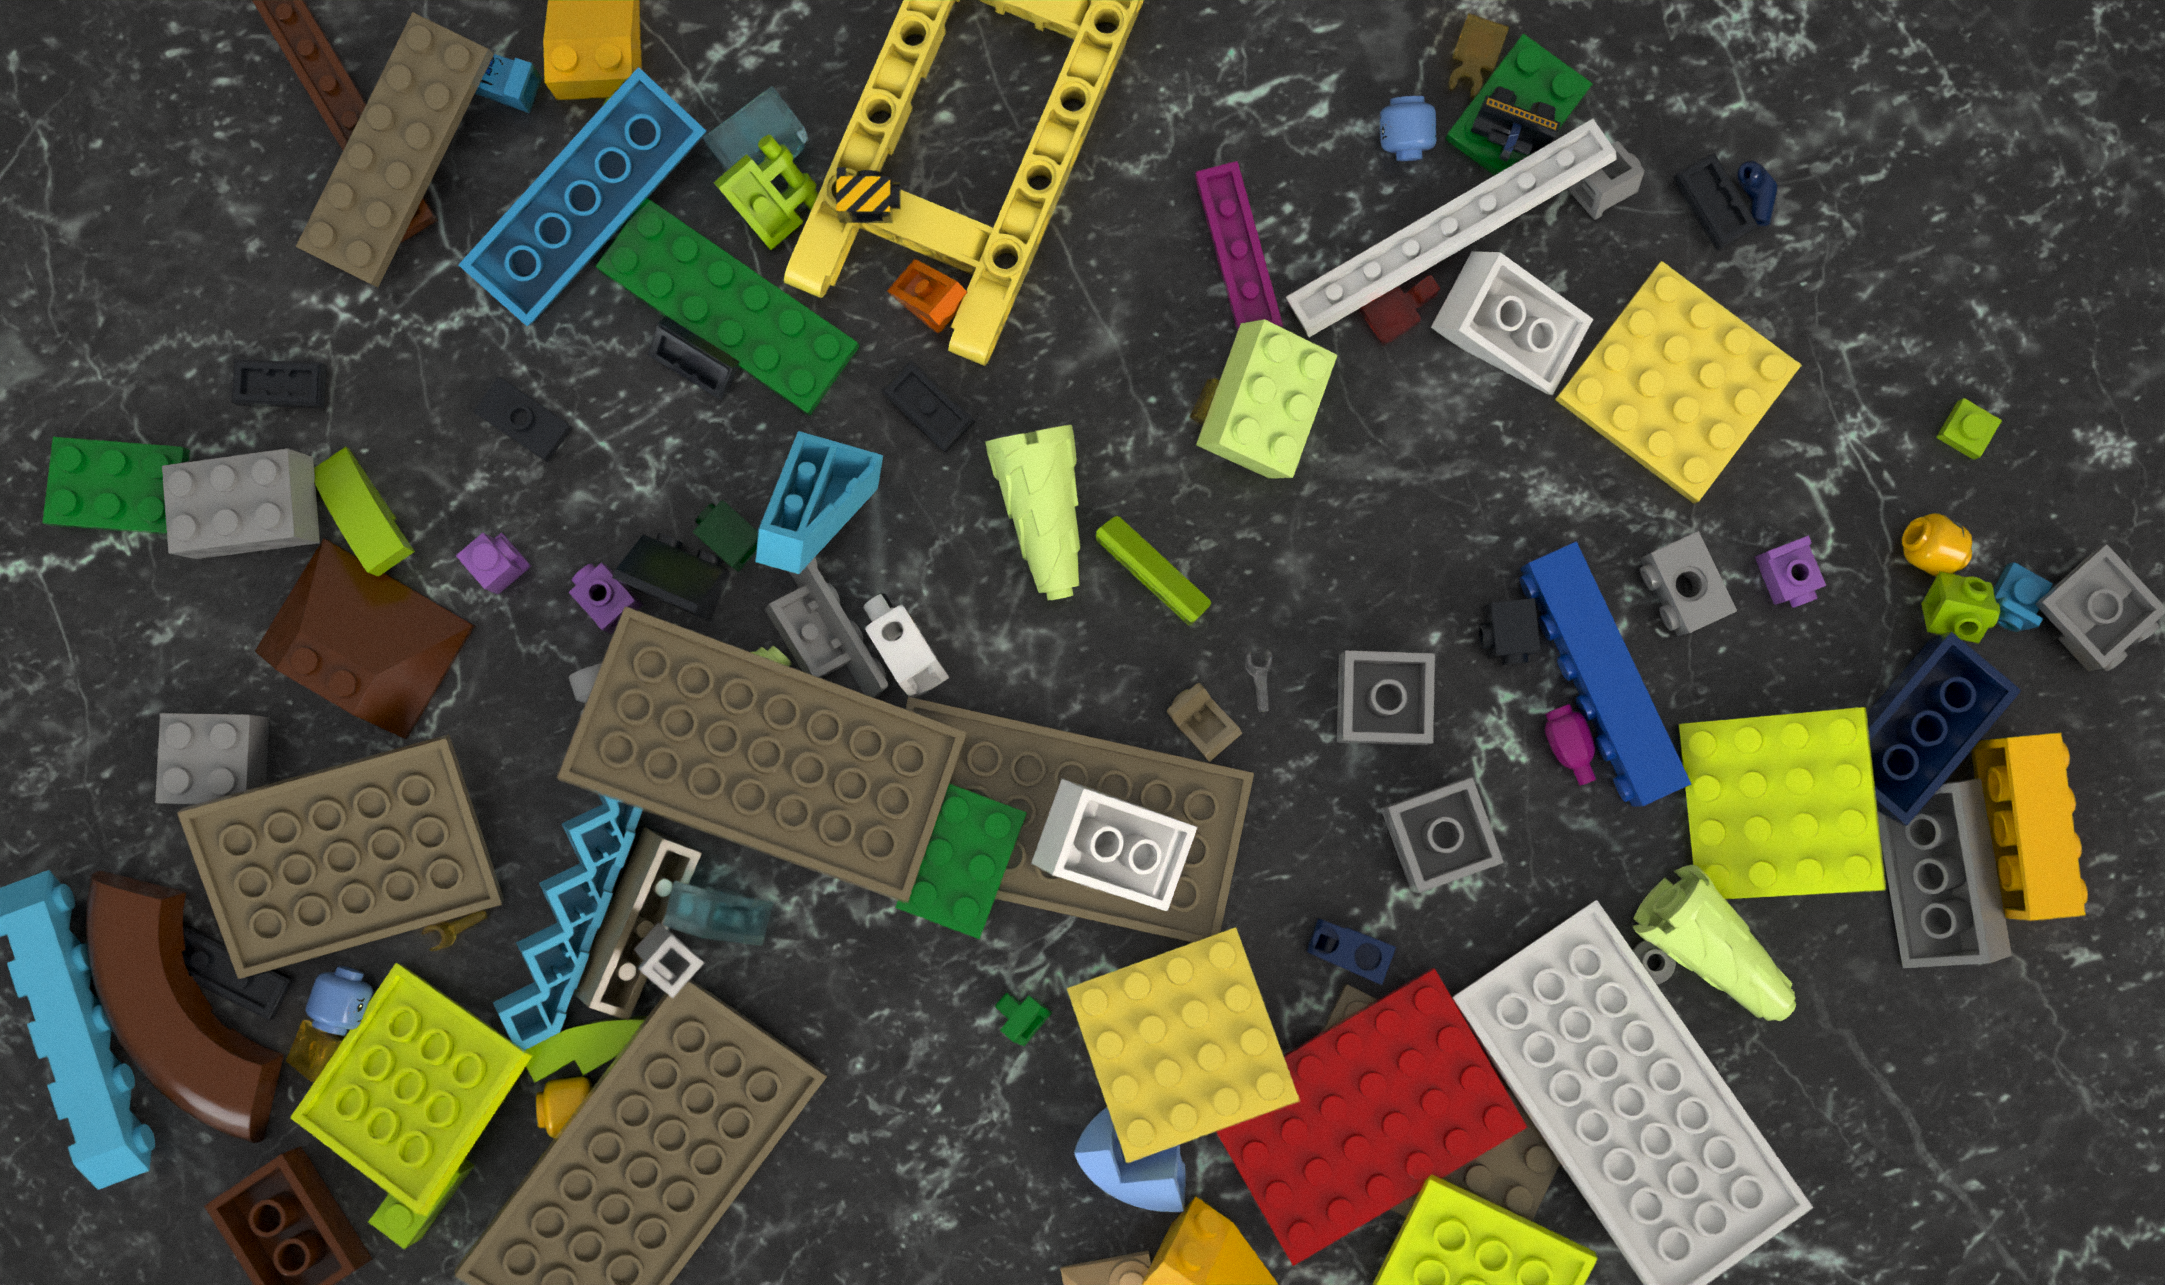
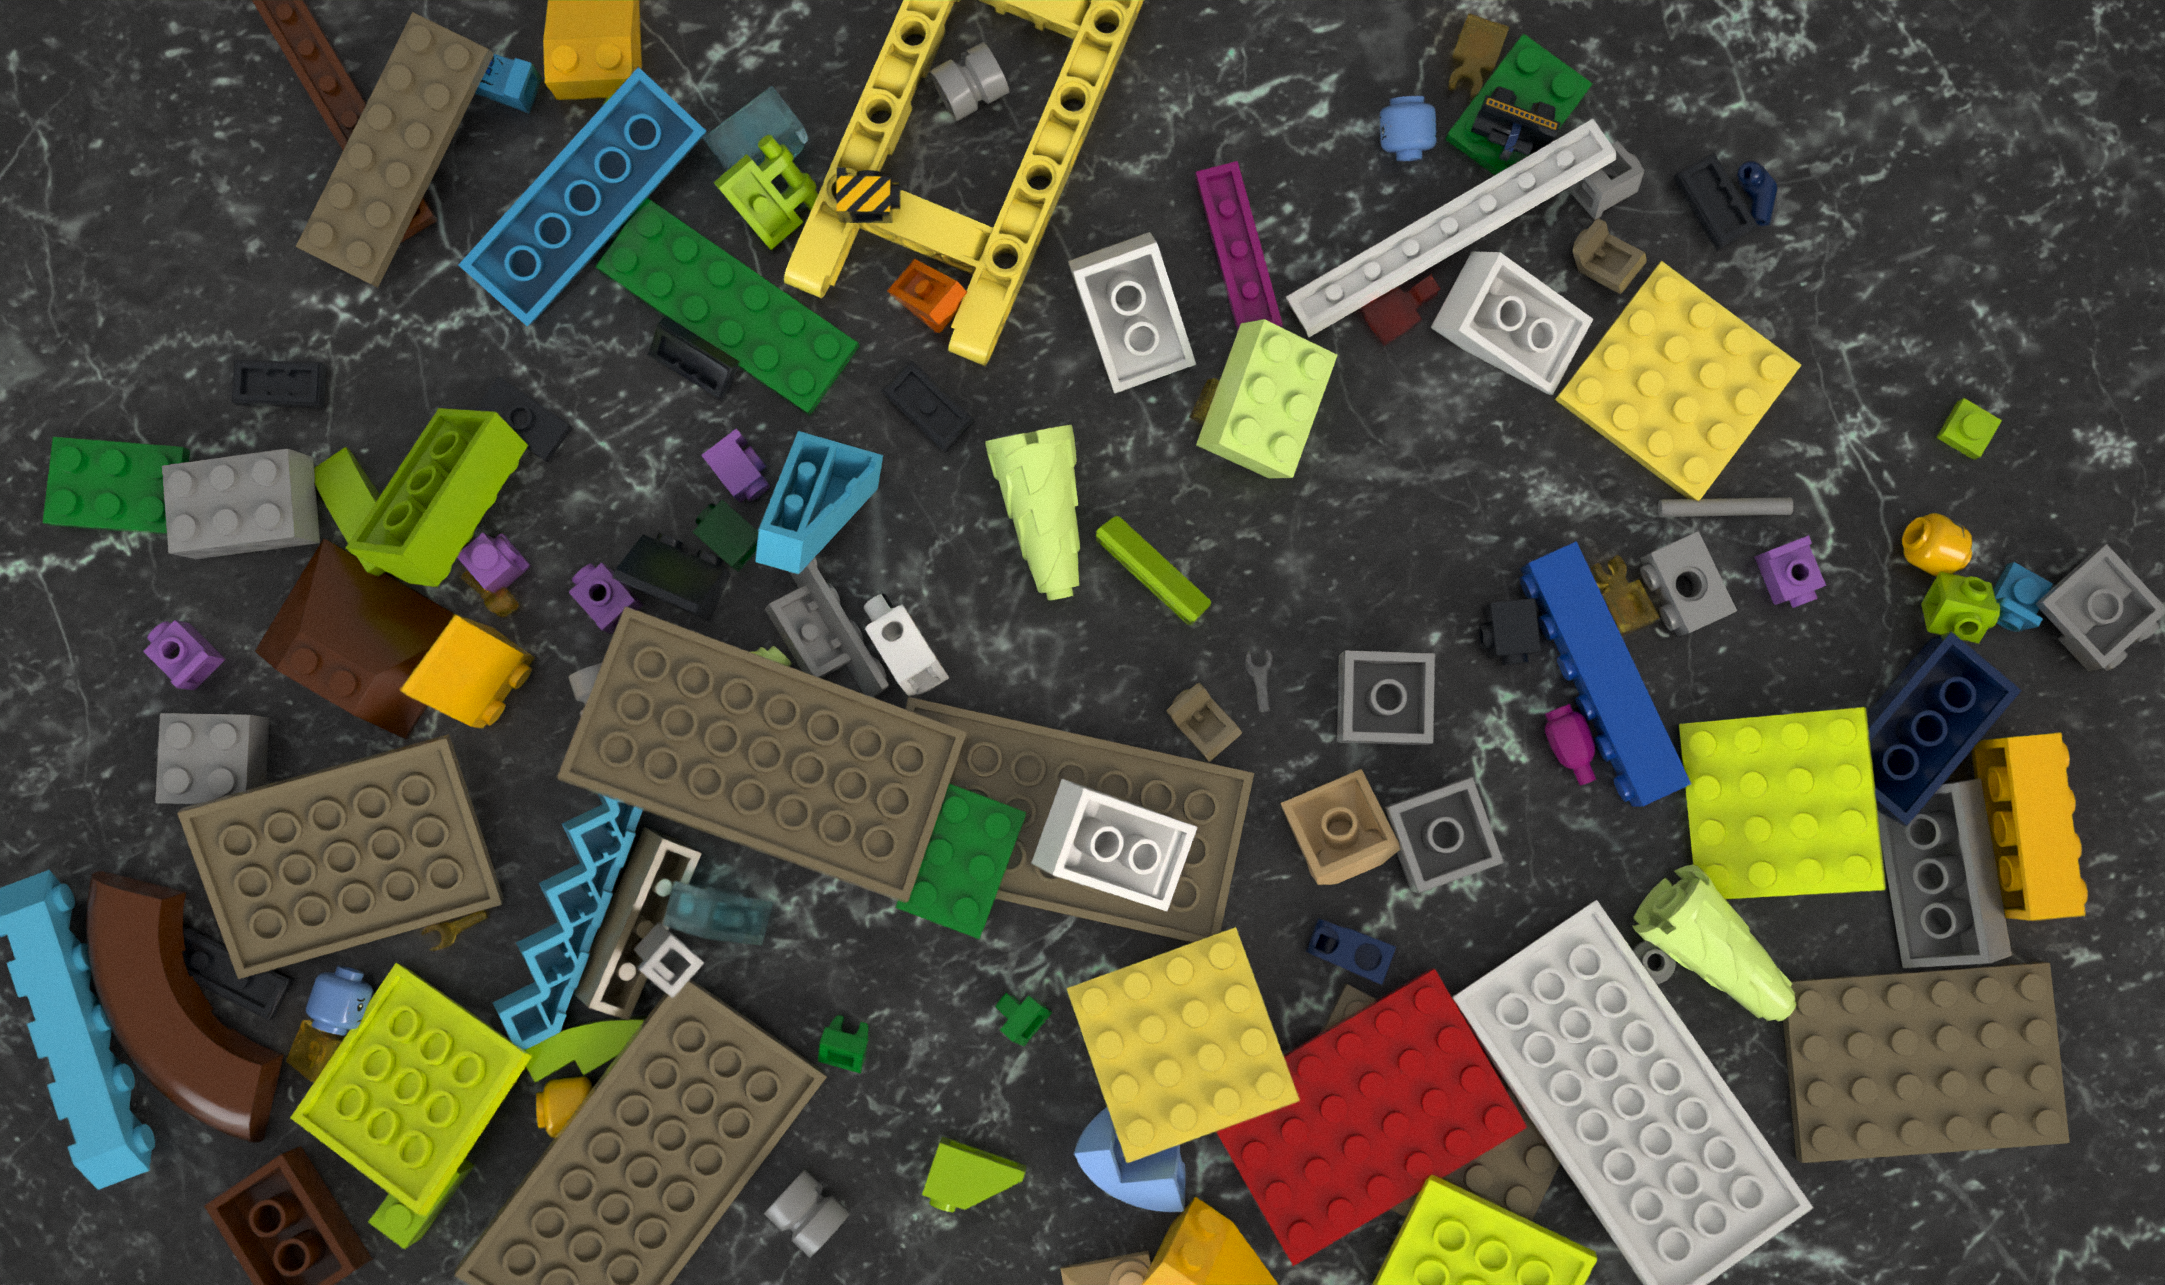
(196, 655): none -> medium lavender brick
(439, 495): none -> lime slope
(469, 672): none -> yellow slope
(500, 602): none -> clear yellow hand
(737, 468): none -> medium lavender brick
(807, 1213): none -> light grey wheel
(844, 1049): none -> green tile
(968, 1176): none -> lime slope
(969, 81): none -> light grey wheel
(1132, 312): none -> white slope
(1341, 829): none -> tan slope
(1607, 257): none -> dark tan bracket
(1626, 601): none -> clear yellow plate
(1725, 507): none -> light grey bar
(1925, 1062): none -> dark tan plate

